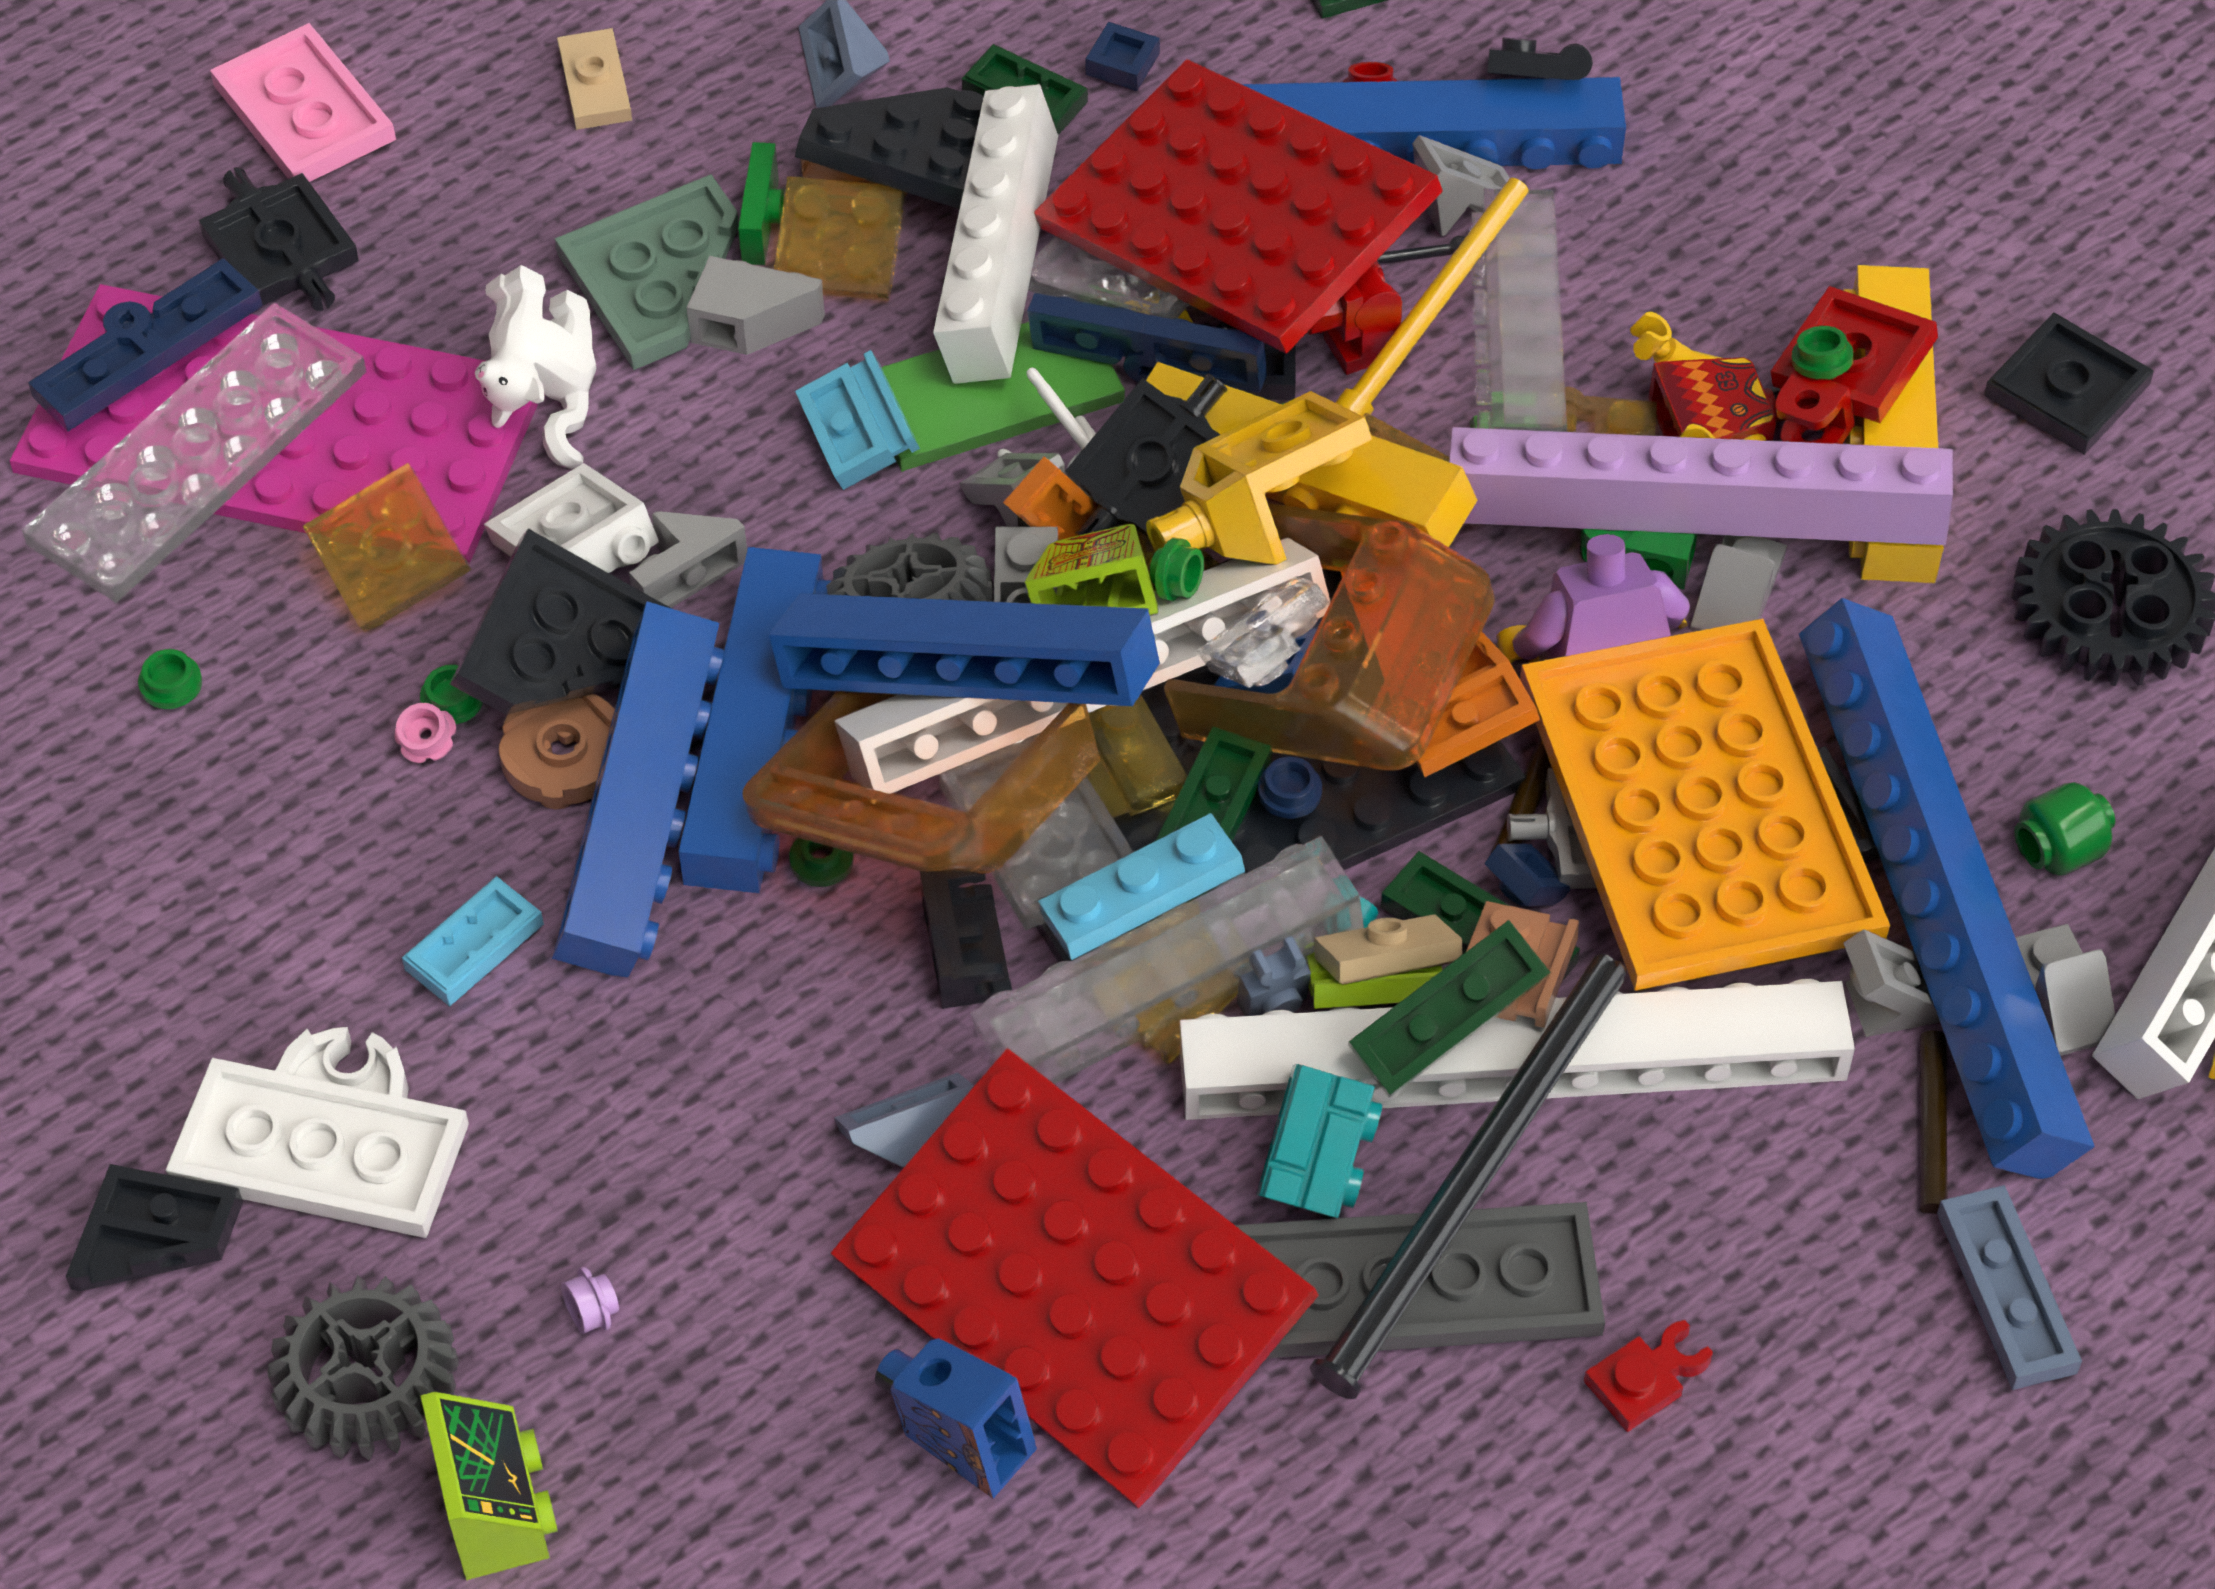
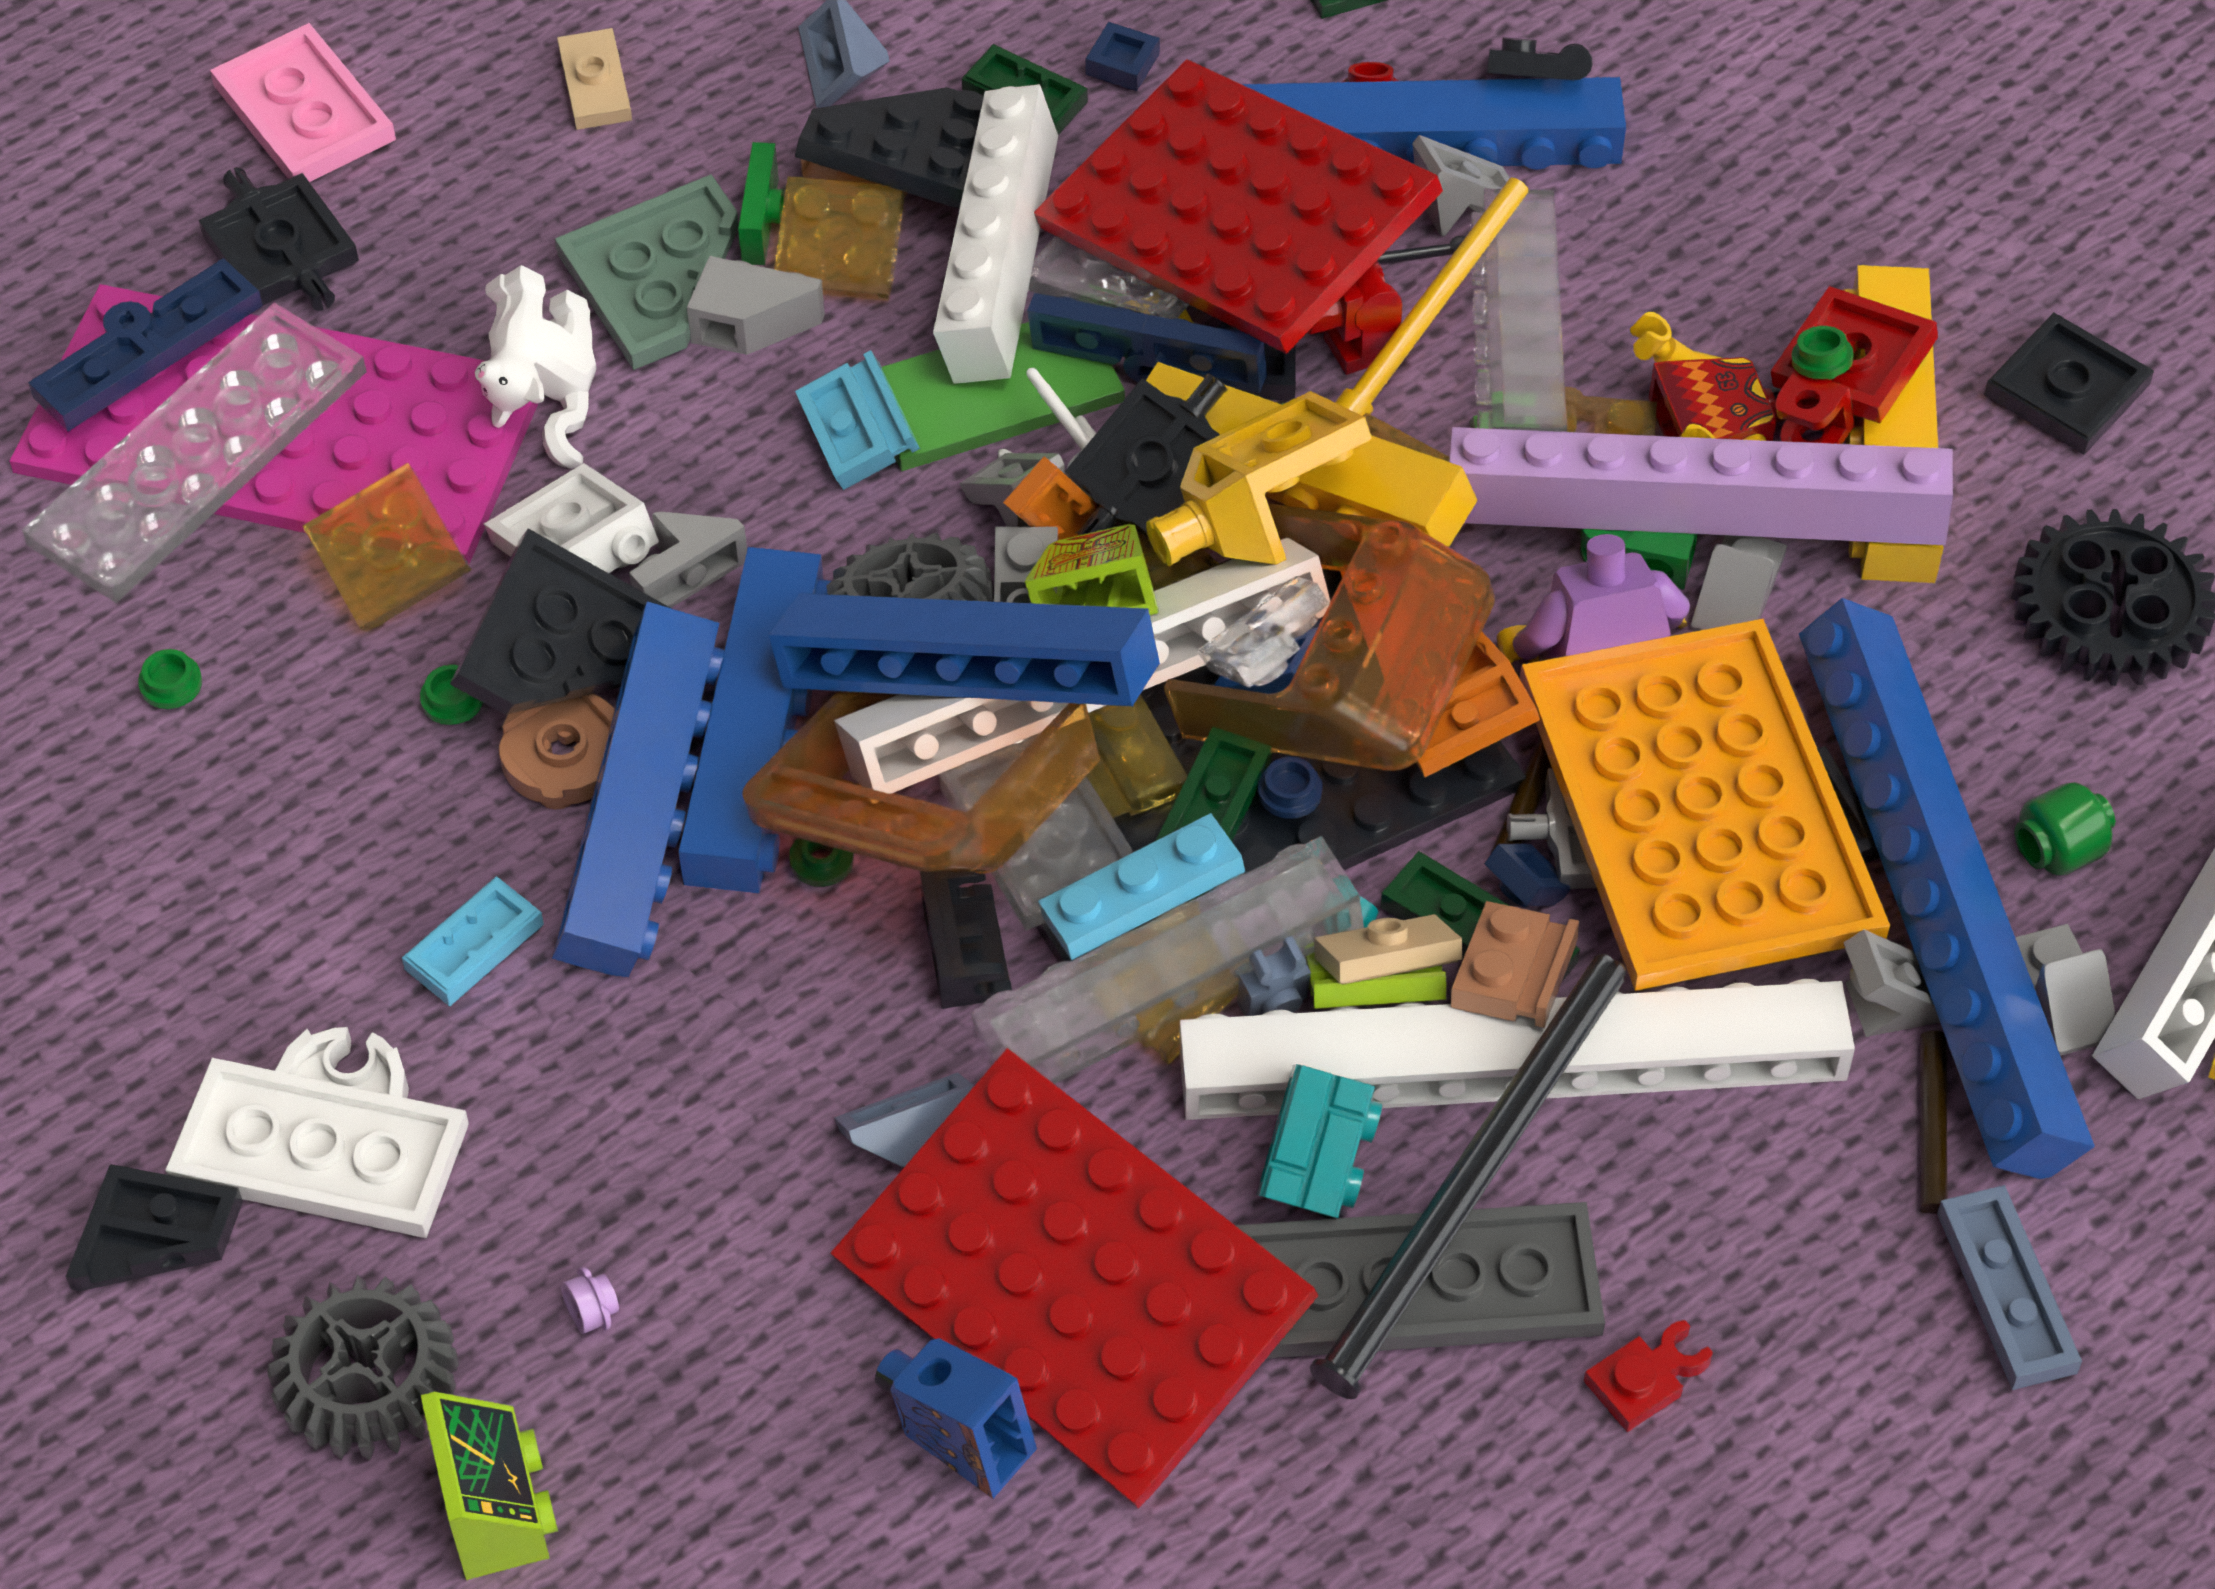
(418, 719): bright pink plate -> none
(1177, 569): green plate -> none
(1449, 1008): dark green plate -> none

